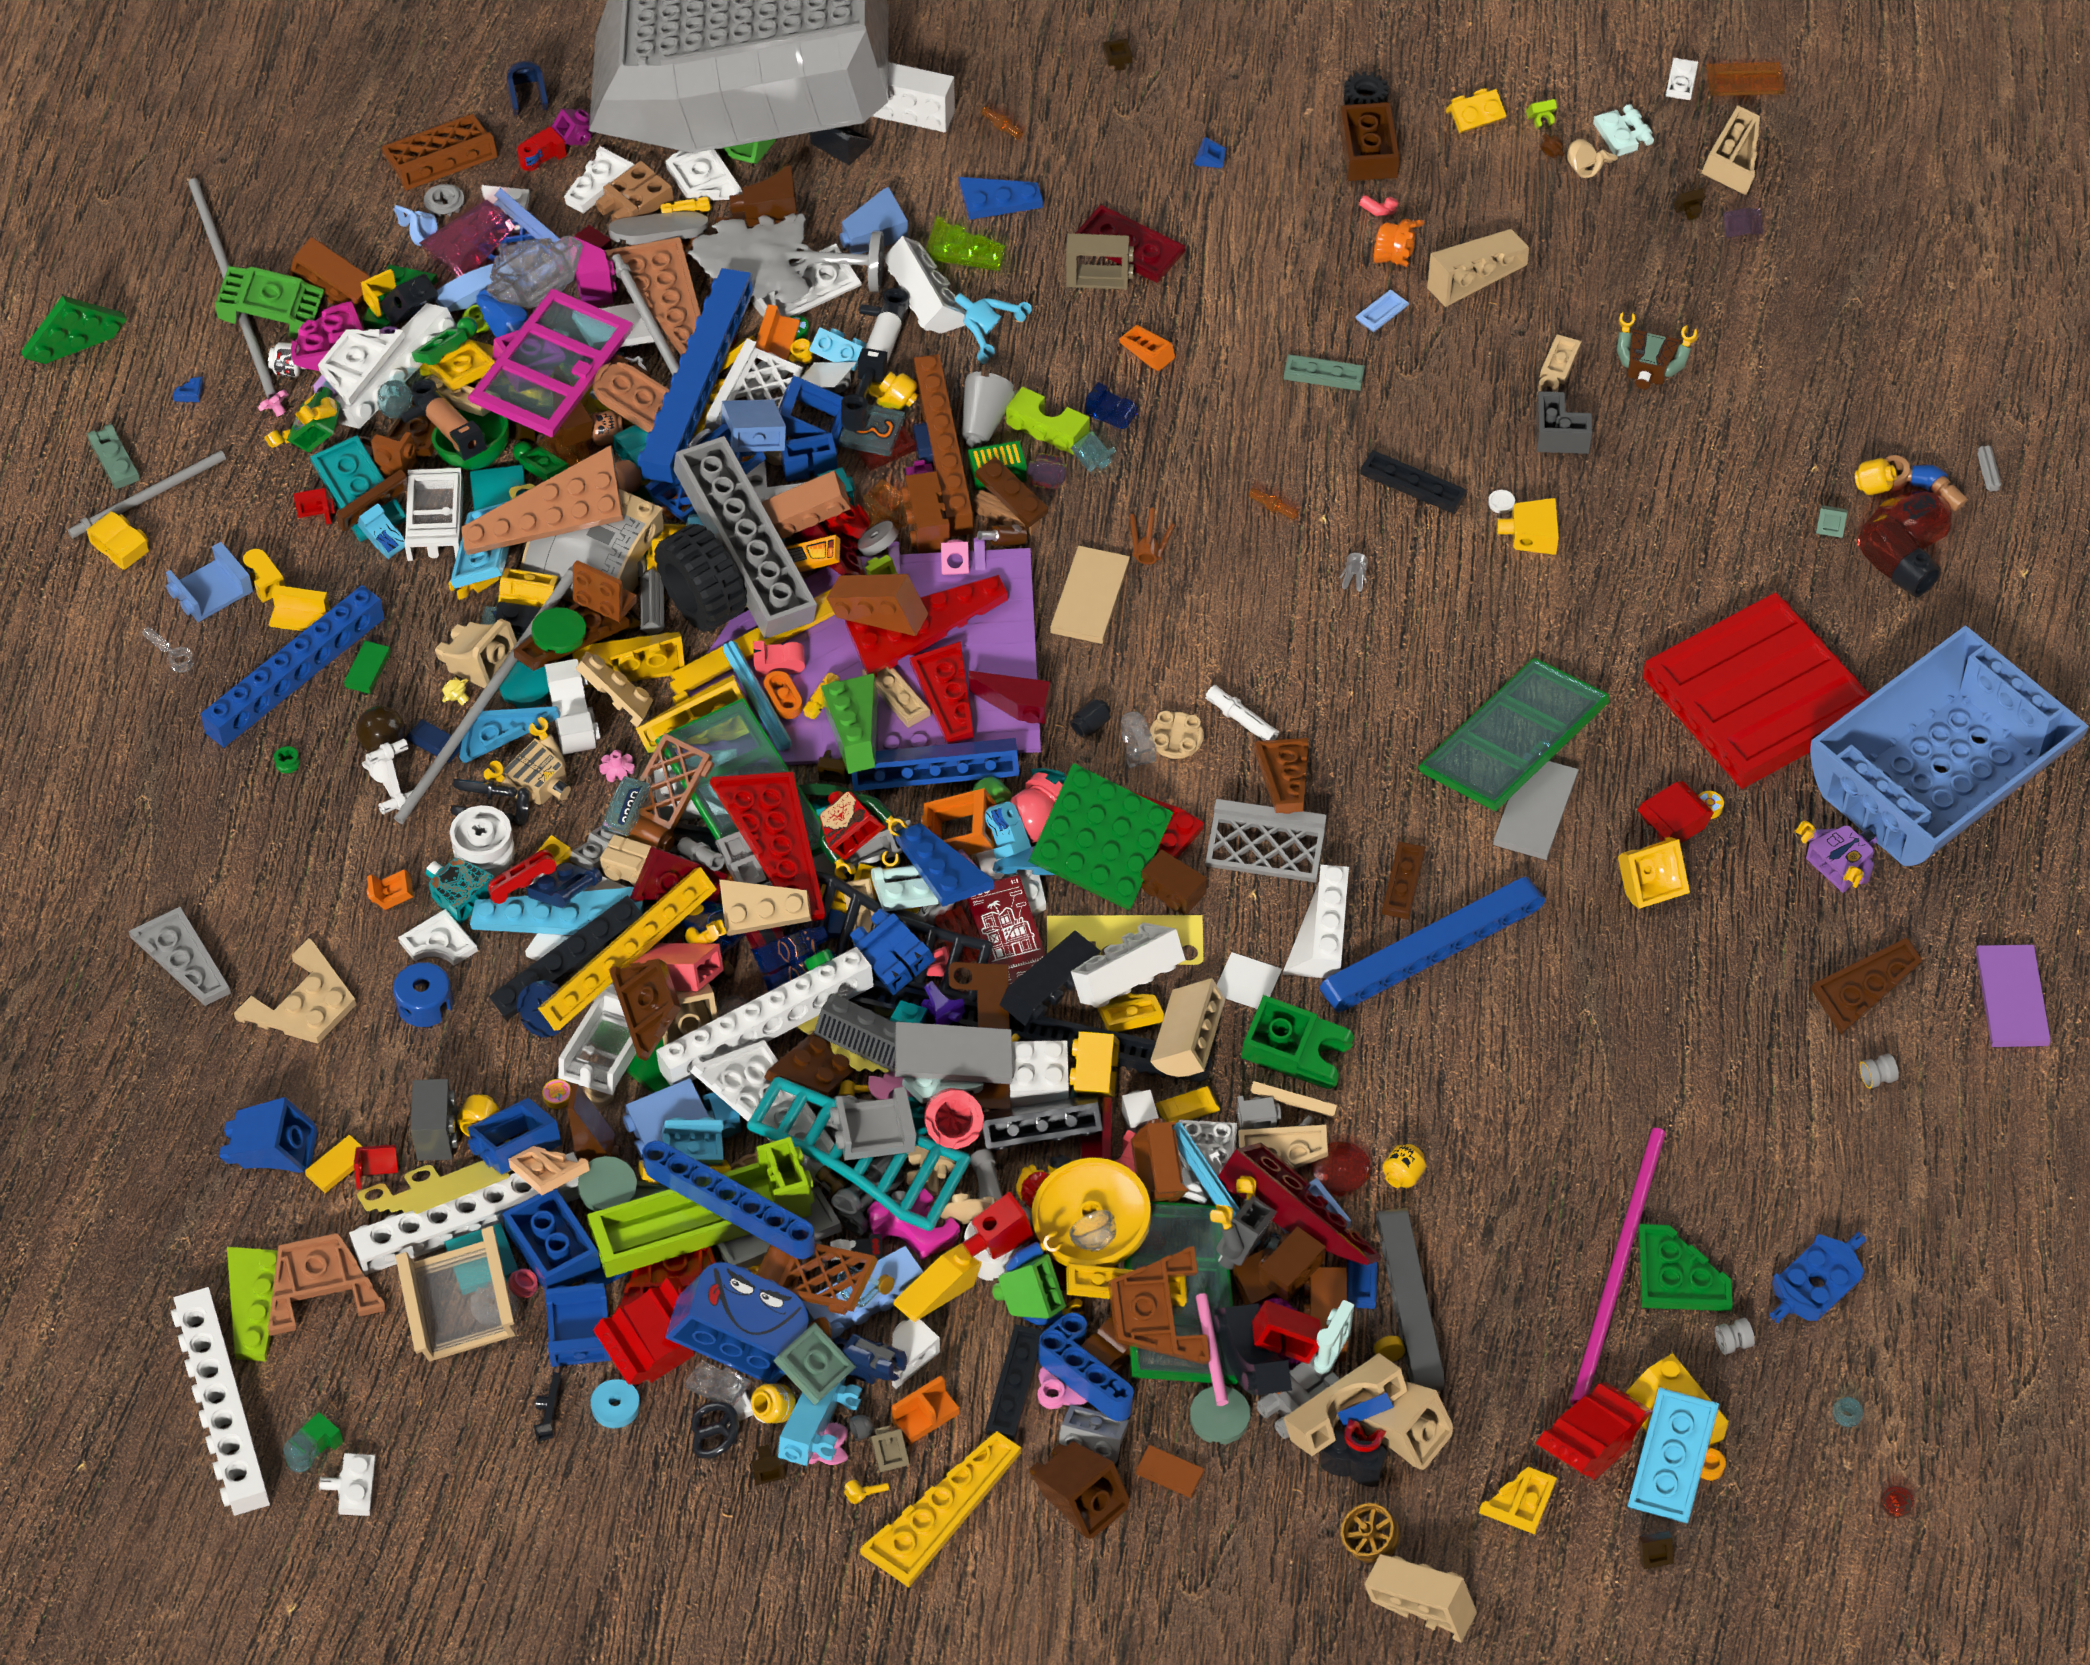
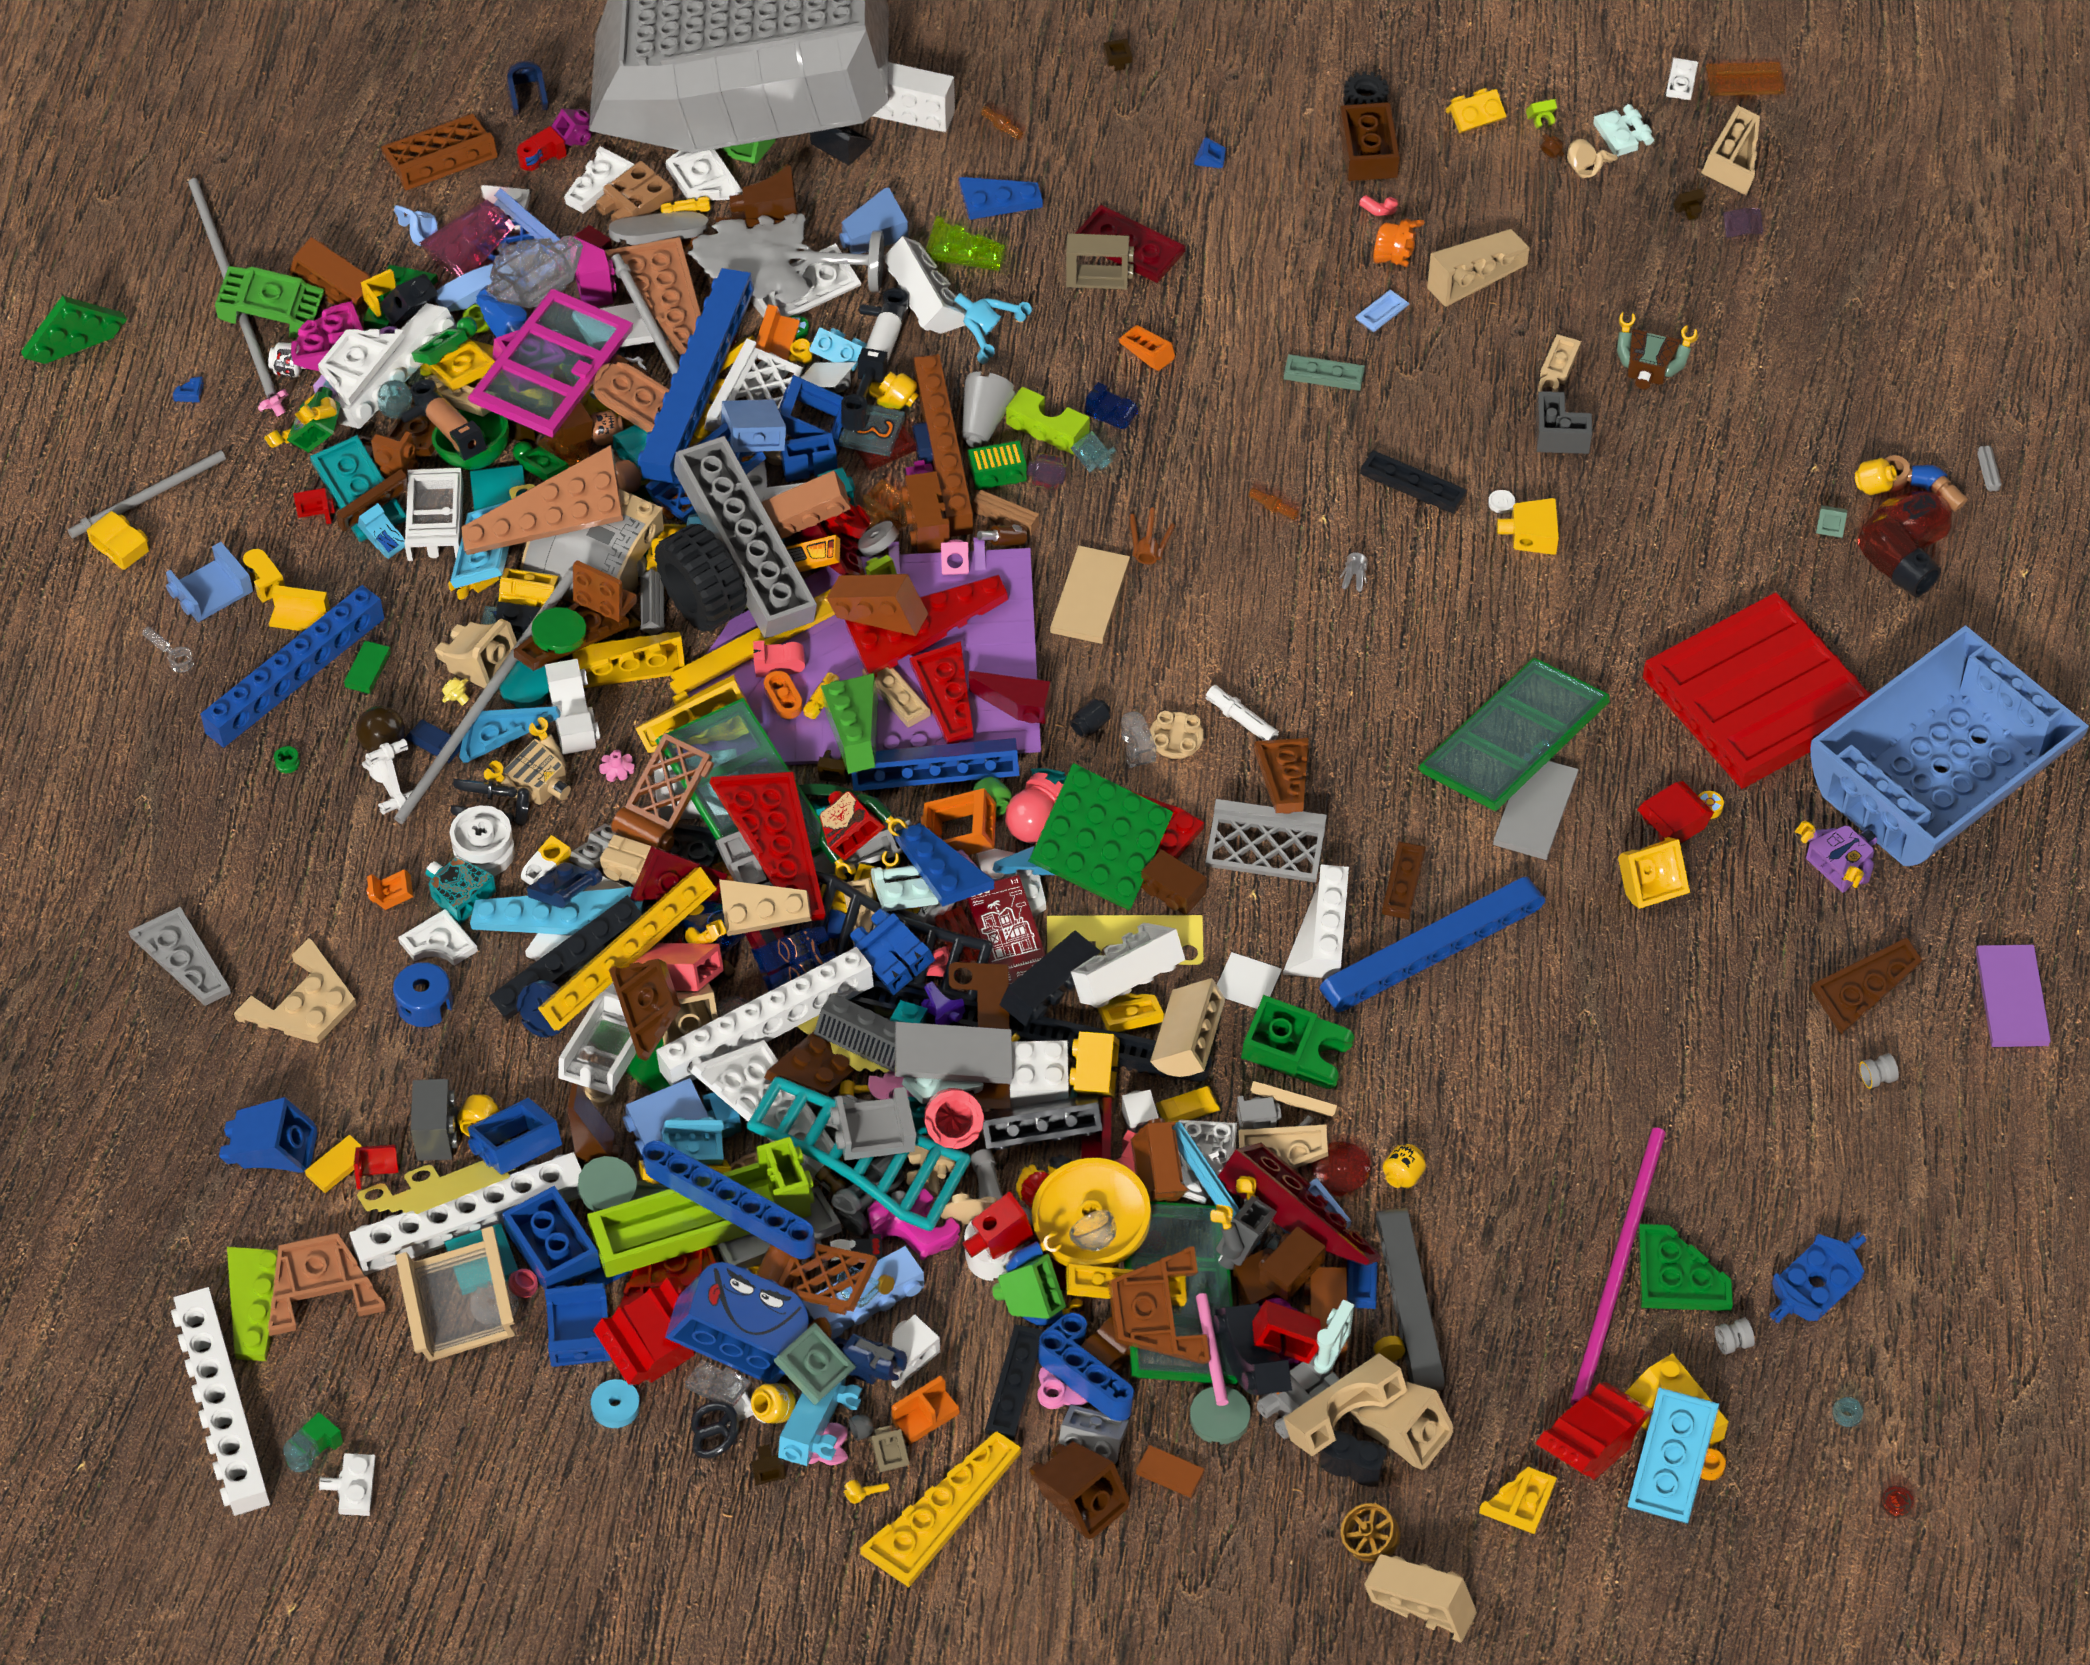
(113, 457): sand green plate -> none
(450, 193): light grey gear -> none
(521, 875): red plate -> none
(546, 1169): light nougat wing -> none
(549, 1403): black piece -> none
(556, 1093): tile -> none
(623, 693): tan wing -> none
(625, 806): clear light blue slope -> none
(699, 437): white piece -> none
(700, 853): light grey pin -> none
(757, 695): medium azure axle -> none
(818, 959): green tile -> none
(938, 1284): yellow slope -> none
(1007, 830): medium azure leg -> none
(1011, 492): reddish brown plate -> none
(1354, 1425): red piece -> none
(1366, 1409): blue sticker -> none
(1656, 1550): dark brown tile -> none

